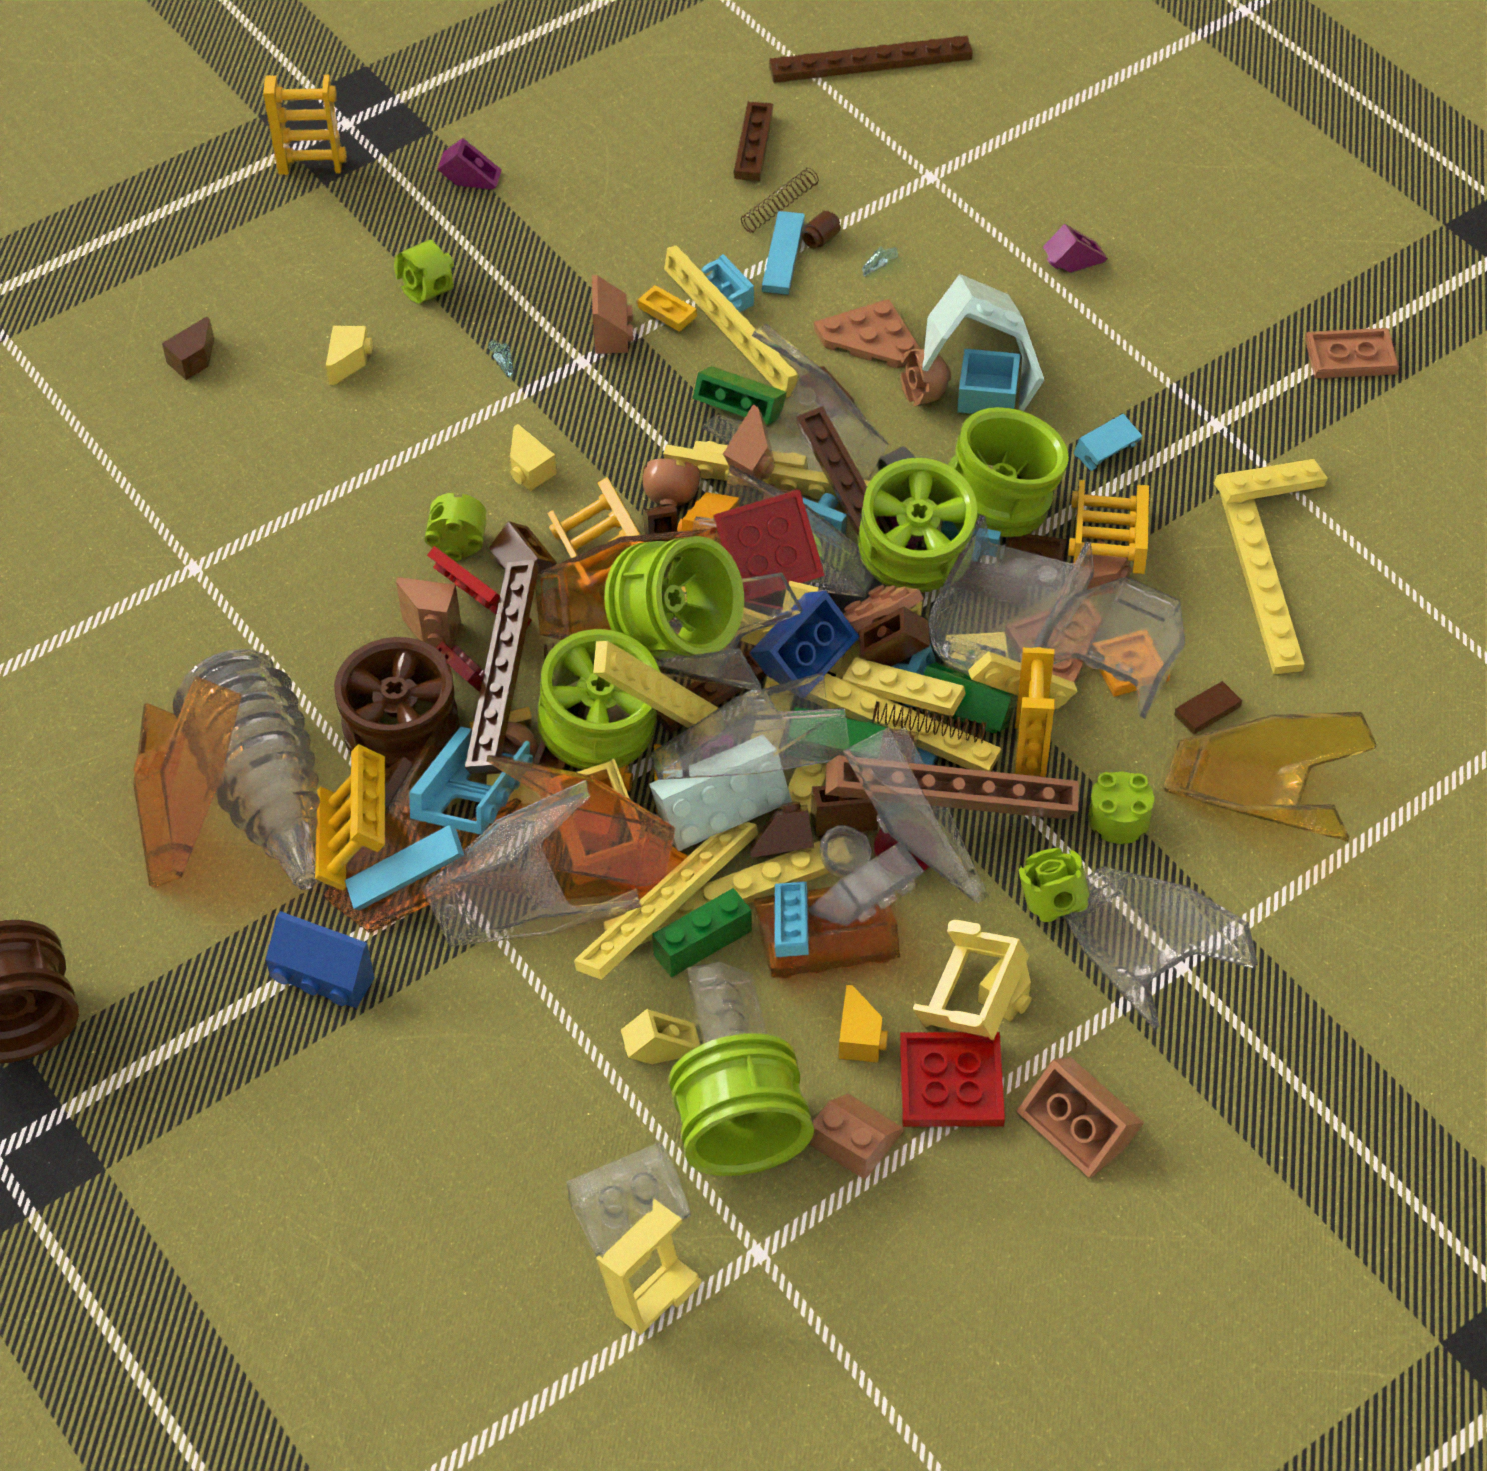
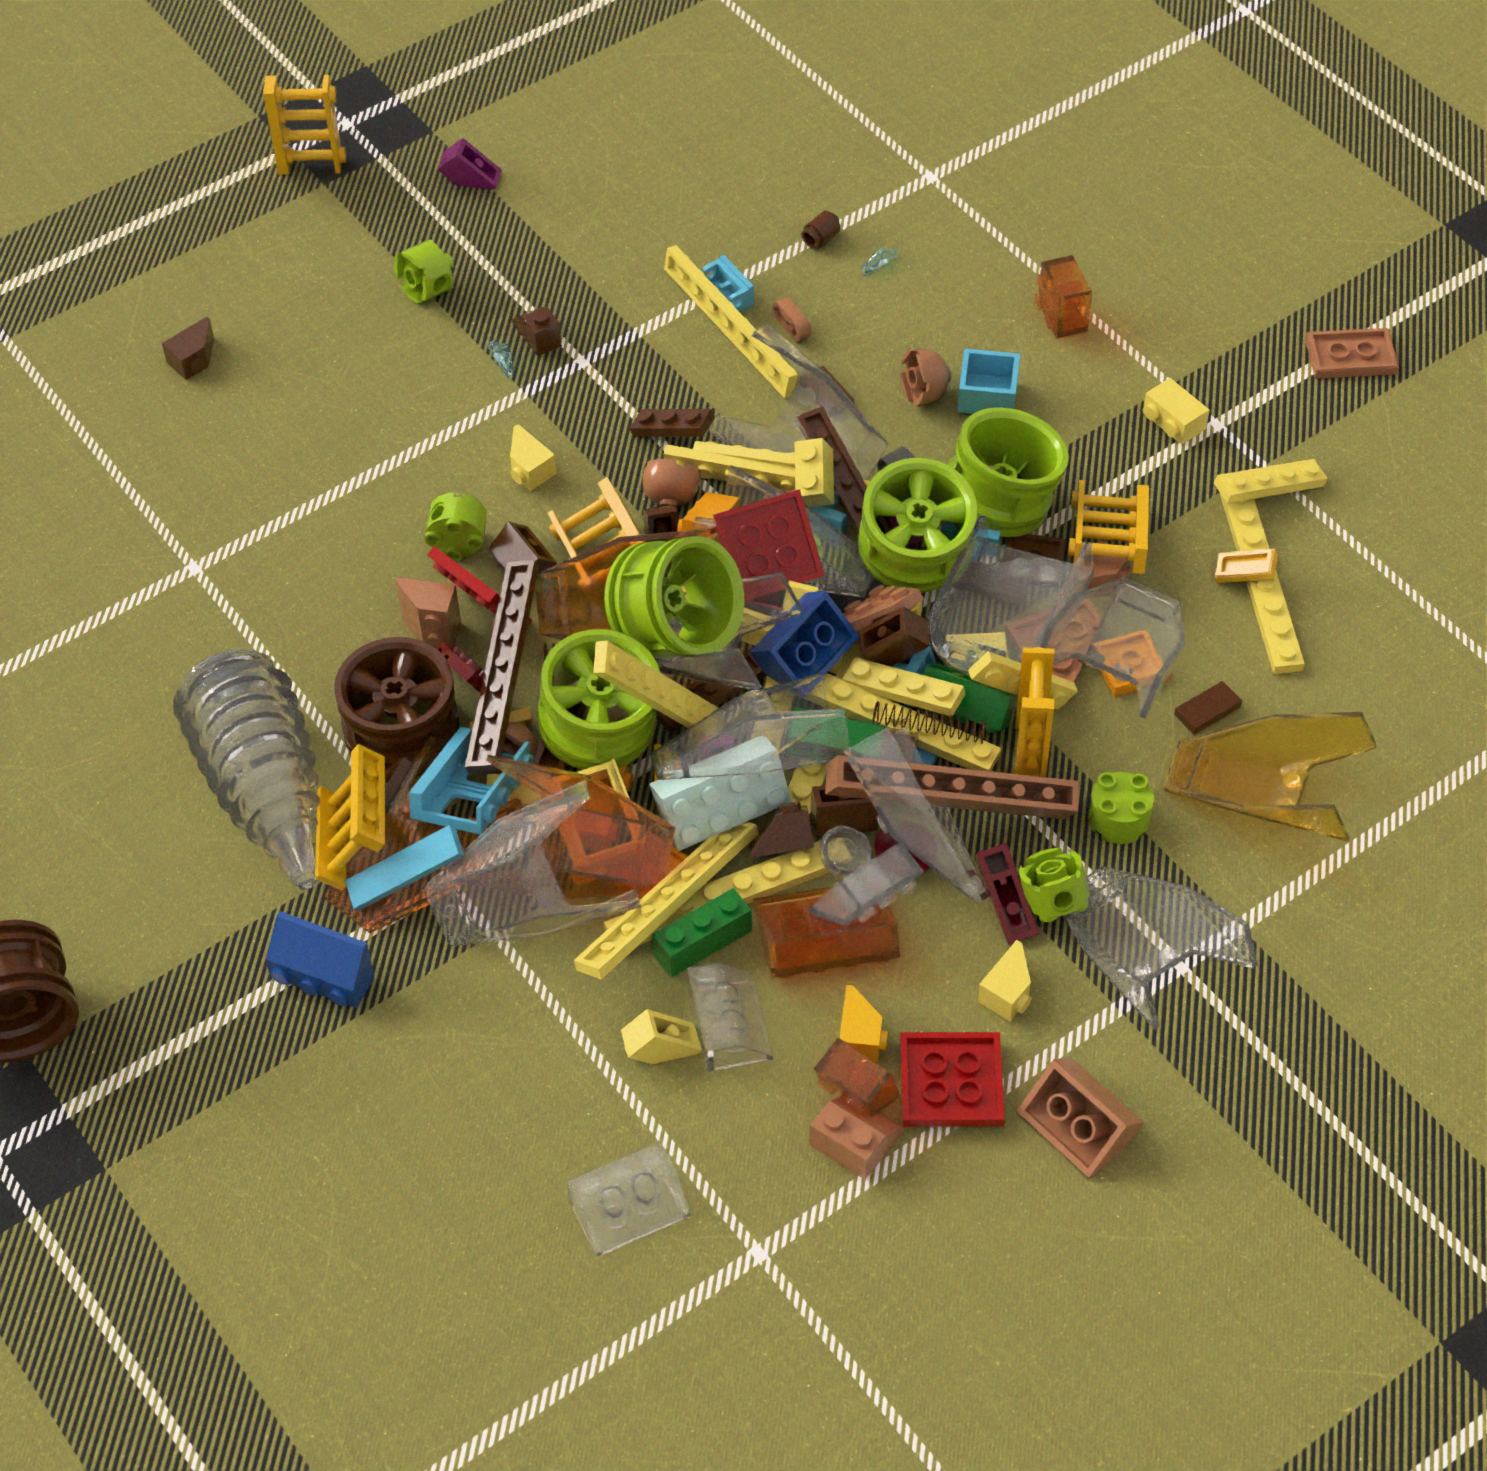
(179, 773): clear orange windscreen -> none
(347, 352): light yellow slope -> none
(539, 330): none -> reddish brown slope
(610, 317): nougat slope -> none
(667, 308): yellow plate -> none
(667, 1286): light yellow piece -> none
(672, 423): none -> reddish brown plate
(738, 394): green brick -> none
(740, 1104): lime wheel -> none
(751, 447): nougat slope -> none
(753, 141): reddish brown plate -> none
(779, 199): reddish brown piece -> none
(783, 252): medium azure tile -> none
(791, 319): none -> nougat beam
(791, 919): medium azure tile -> none
(814, 472): none -> light yellow brick
(856, 1079): none -> clear orange slope
(868, 333): nougat plate -> none
(870, 59): reddish brown plate -> none
(967, 939): light yellow piece -> none
(990, 307): light aqua windscreen -> none
(1006, 893): none -> dark red slope
(1064, 296): none -> clear orange brick
(1073, 250): magenta slope -> none
(1106, 441): medium azure hinge -> none
(1175, 411): none -> light yellow brick
(1246, 565): none -> yellow tile

